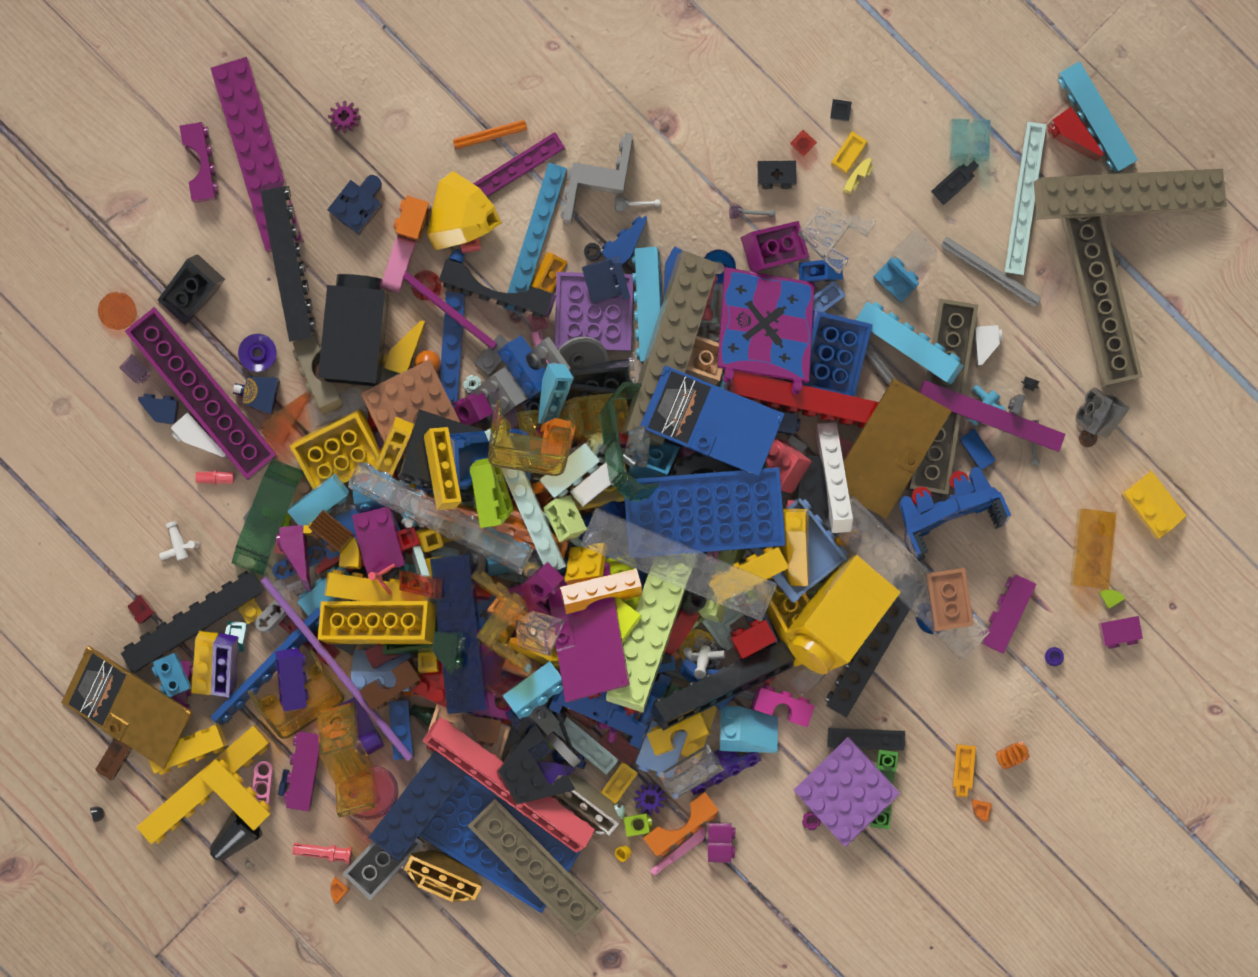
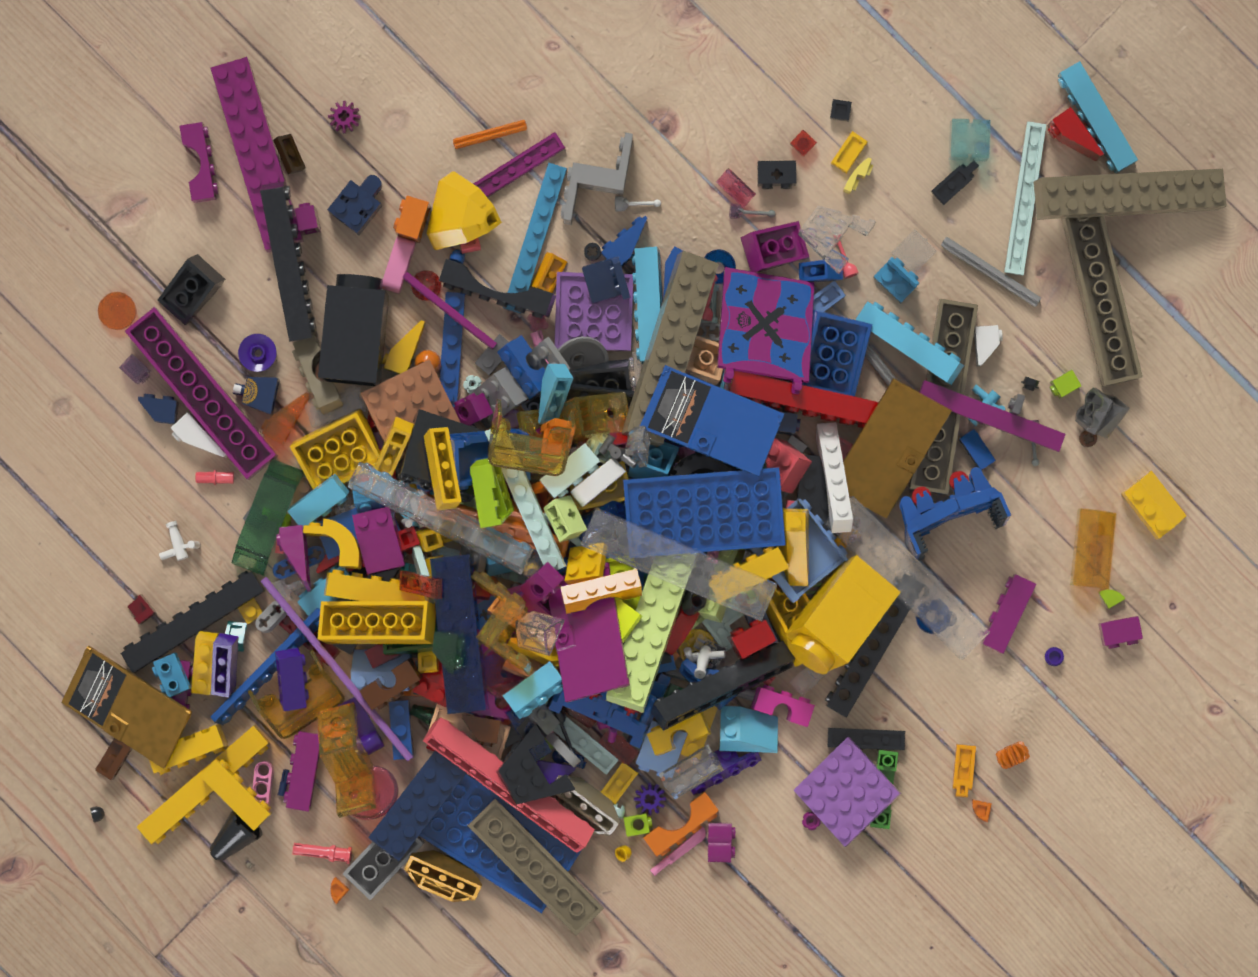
(289, 154): none -> dark brown plate
(307, 219): none -> magenta brick
(331, 531): reddish brown brick -> none
(377, 576): coral plant -> none
(618, 477): clear green windscreen -> none
(736, 188): none -> clear pink plate
(850, 269): none -> coral hinge
(949, 599): nougat plate -> none
(1064, 384): none -> lime brick

